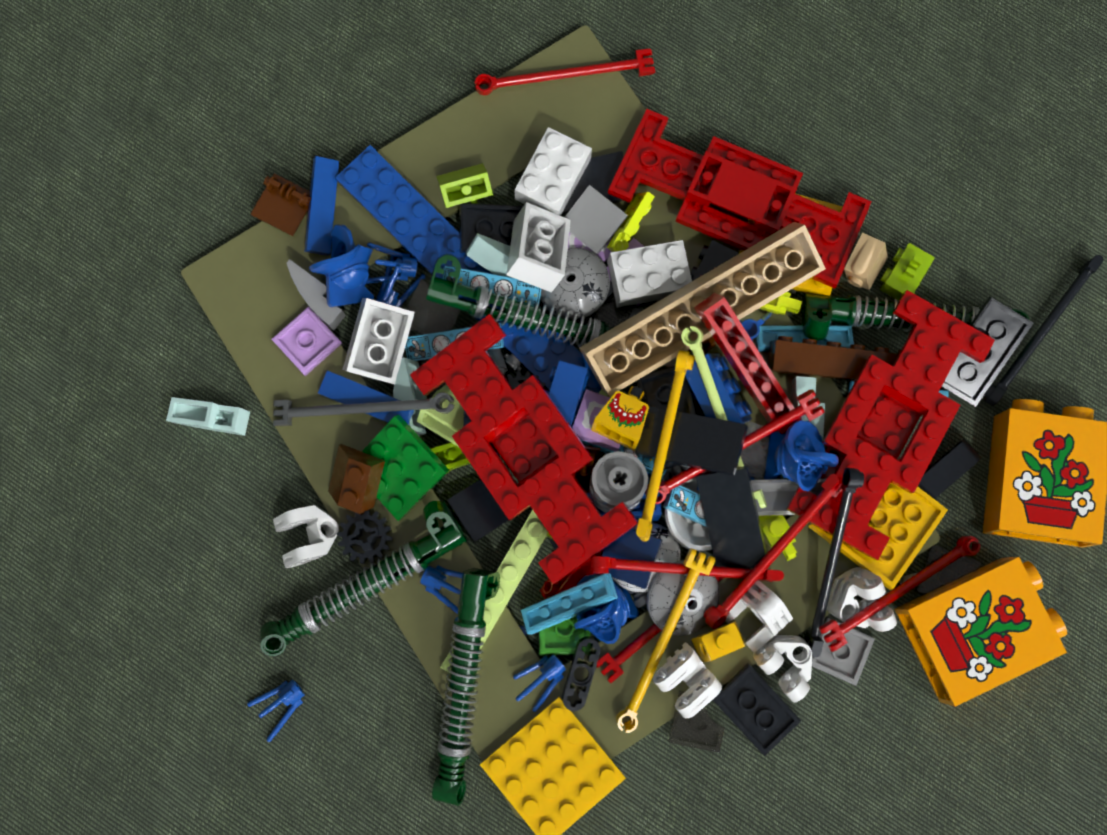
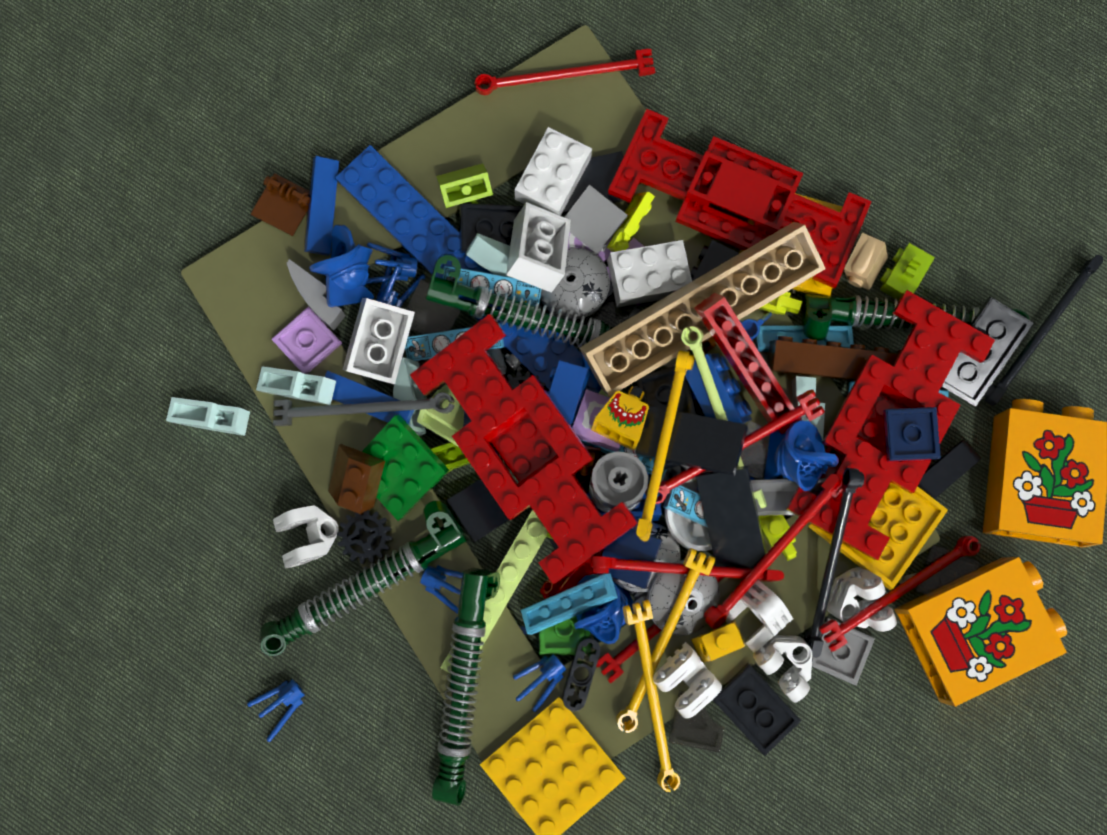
(296, 385): none -> light aqua slope
(638, 619): none -> yellow hinge
(911, 434): none -> dark blue tile

